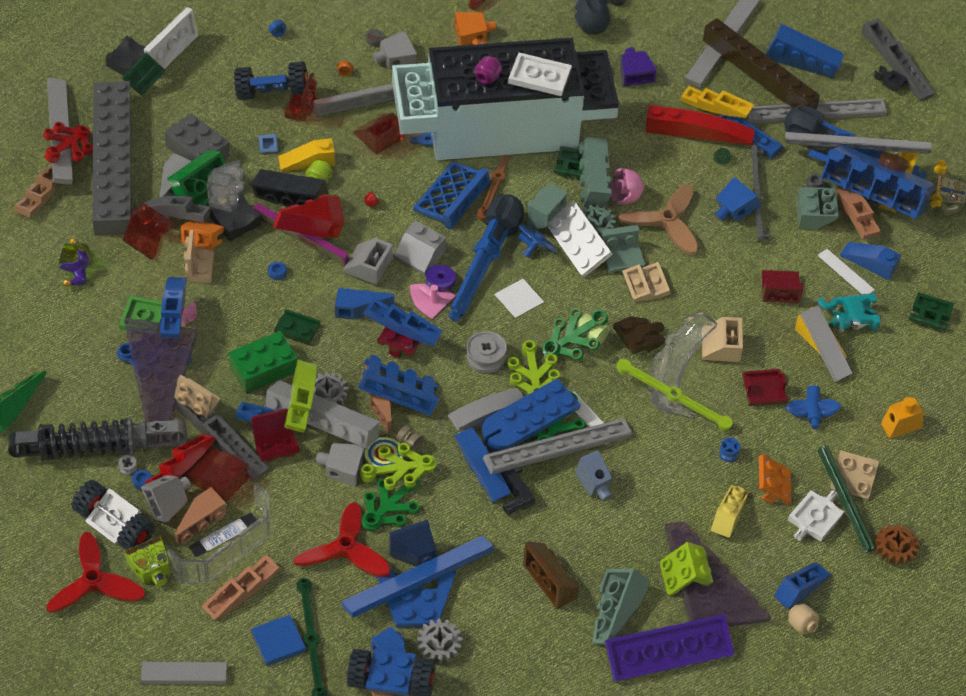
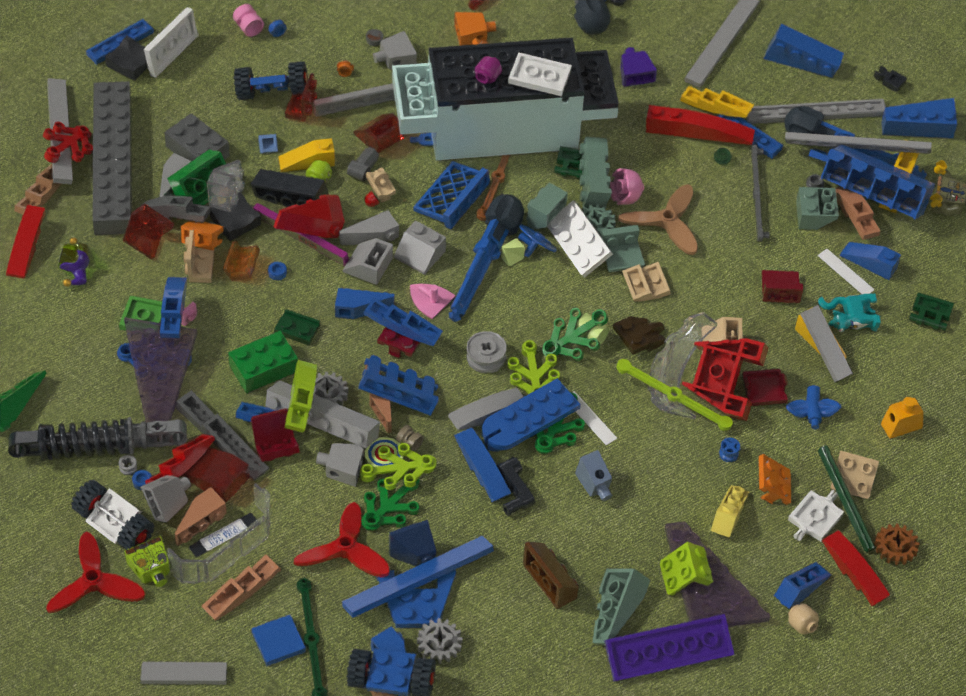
(25, 241): none -> red slope
(136, 31): none -> blue tile
(144, 74): dark green plate -> none
(195, 396): tan bracket -> none
(241, 261): none -> clear orange bracket
(248, 20): none -> bright pink wheel
(364, 163): none -> dark grey piece
(380, 226): none -> light grey slope
(381, 184): none -> tan hips
(441, 271): dark purple piece -> none
(512, 252): none -> yellowish green slope
(519, 298): white sticker -> none
(557, 446): light grey tile -> none
(720, 370): none -> red wedge
(736, 201): blue torso -> none
(759, 66): dark brown brick -> none
(856, 567): none -> red slope
(893, 161): reddish brown piece -> none
(897, 58): dark grey slope -> none
(921, 119): none -> blue wedge

